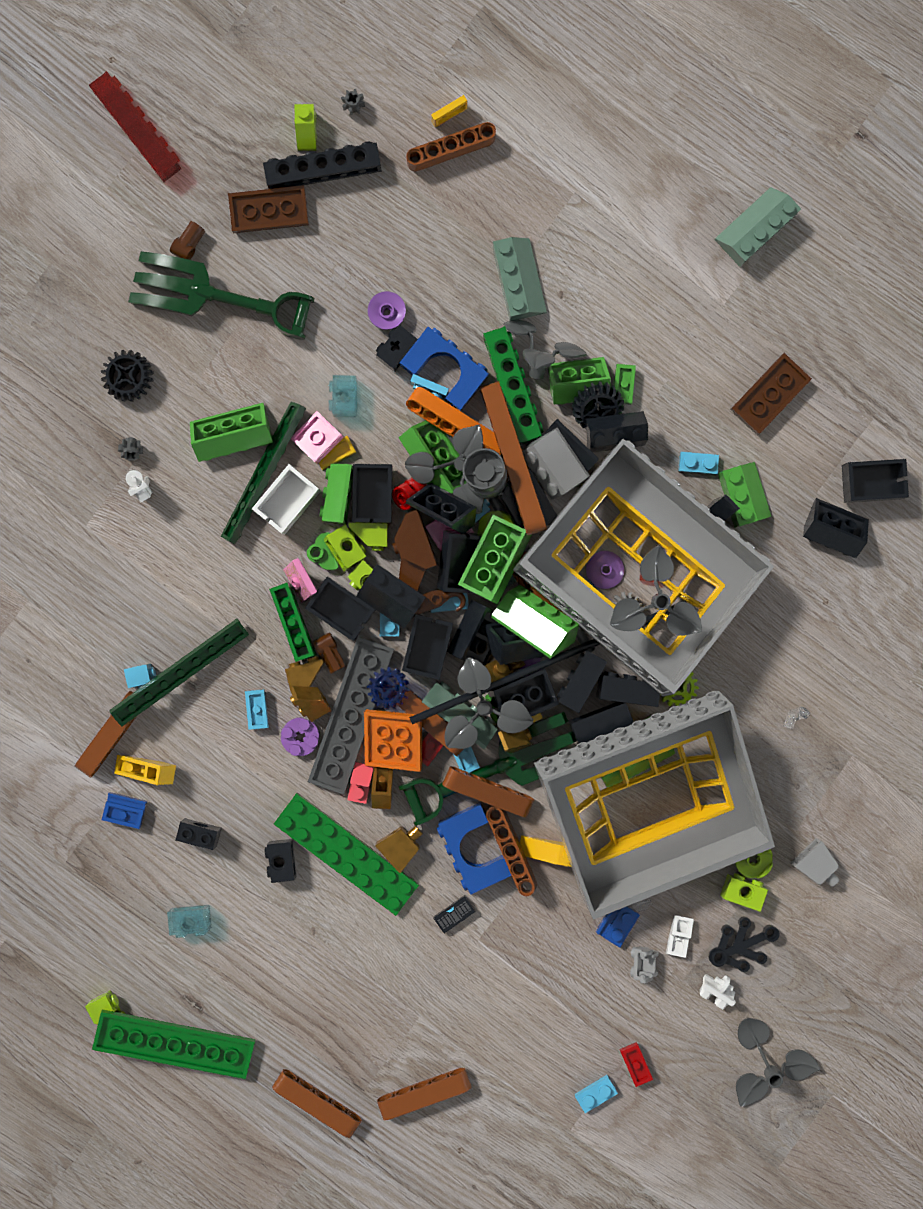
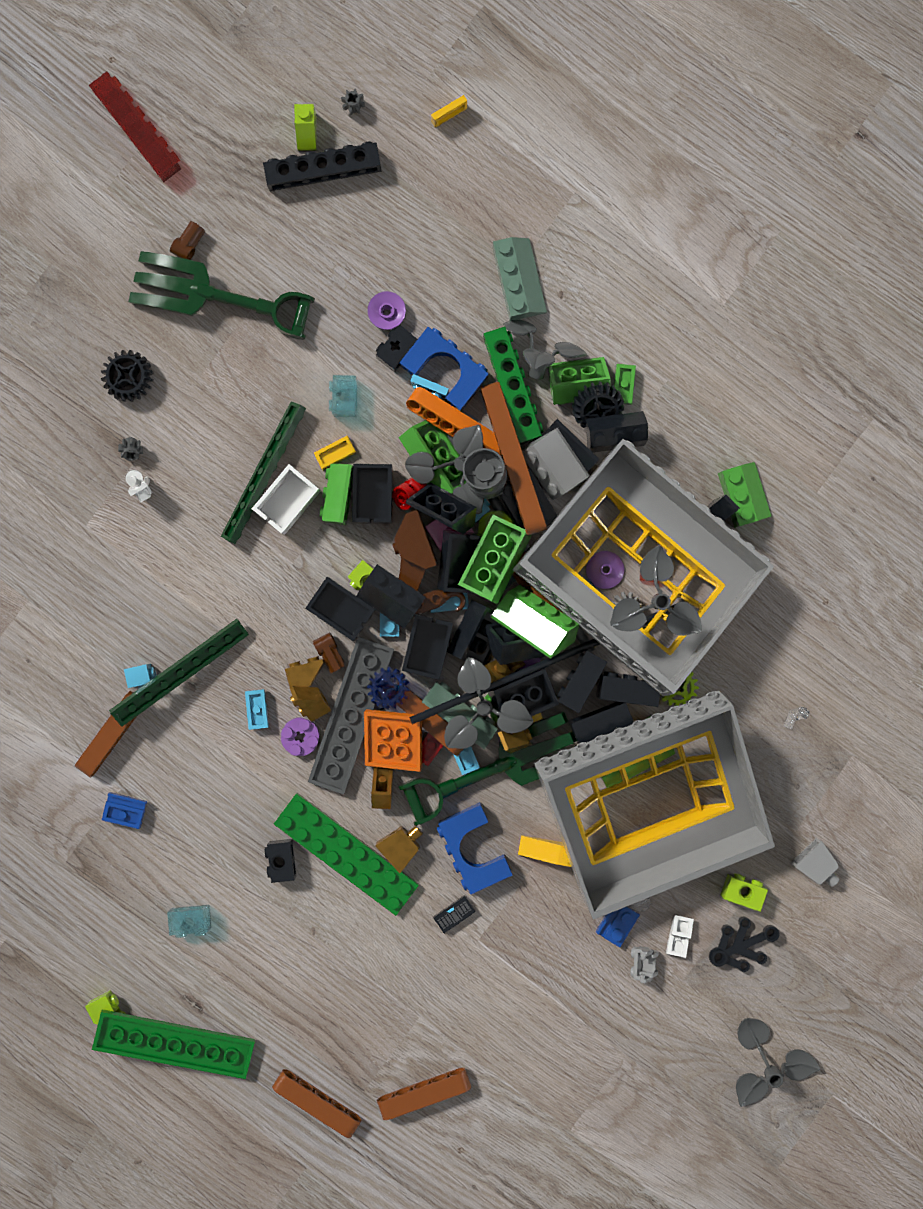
(145, 770): yellow slope -> none
(198, 834): black brick -> none
(230, 432): bright green slope -> none
(268, 209): reddish brown plate -> none
(292, 621): green brick -> none
(300, 580): bright pink plate -> none
(317, 437): plate -> none
(326, 558): bright green plate -> none
(345, 559): lime brick -> none
(360, 783): coral slope -> none
(372, 534): lime slope -> none
(457, 139): dark orange beam -> none
(488, 791): dark orange beam -> none
(512, 859): dark orange beam -> none
(596, 1093): medium azure plate -> none
(636, 1064): red plate -> none
(698, 463): medium azure plate -> none
(719, 988): white hips -> none
(757, 225): sand green slope -> none
(758, 869): lime plate -> none
(771, 393): reddish brown plate -> none
(836, 528): black slope -> none
(874, 480): black piece -> none

